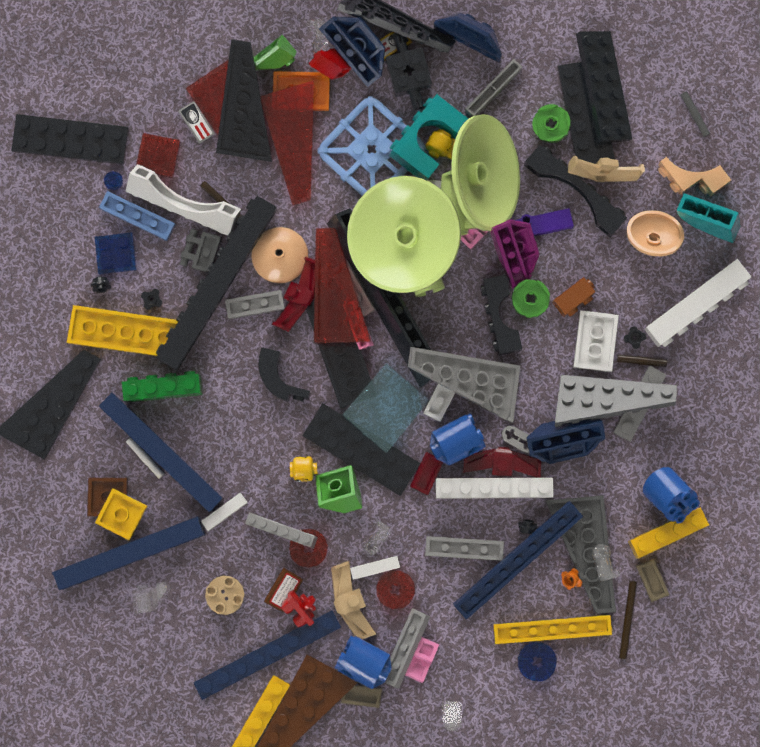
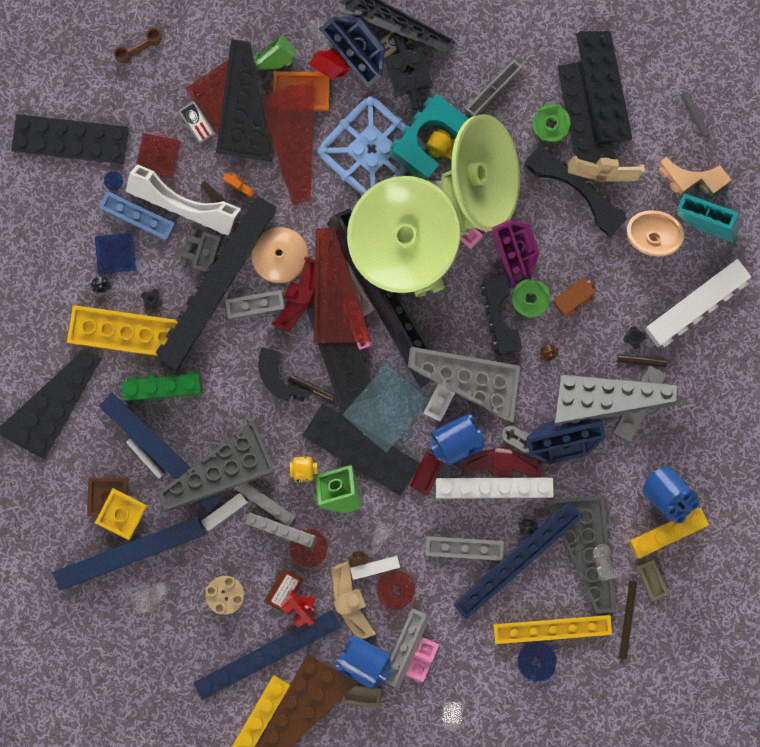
(153, 38): none -> reddish brown bar
(226, 467): none -> dark grey wing
(235, 182): none -> orange plate
(266, 503): none -> light grey piece
(311, 387): none -> dark brown piece
(358, 558): none -> reddish brown plate
(471, 34): dark blue wedge -> none
(548, 352): none -> reddish brown plate
(549, 222): dark purple piece -> none
(566, 579): orange plate -> none
(595, 341): white plate -> none

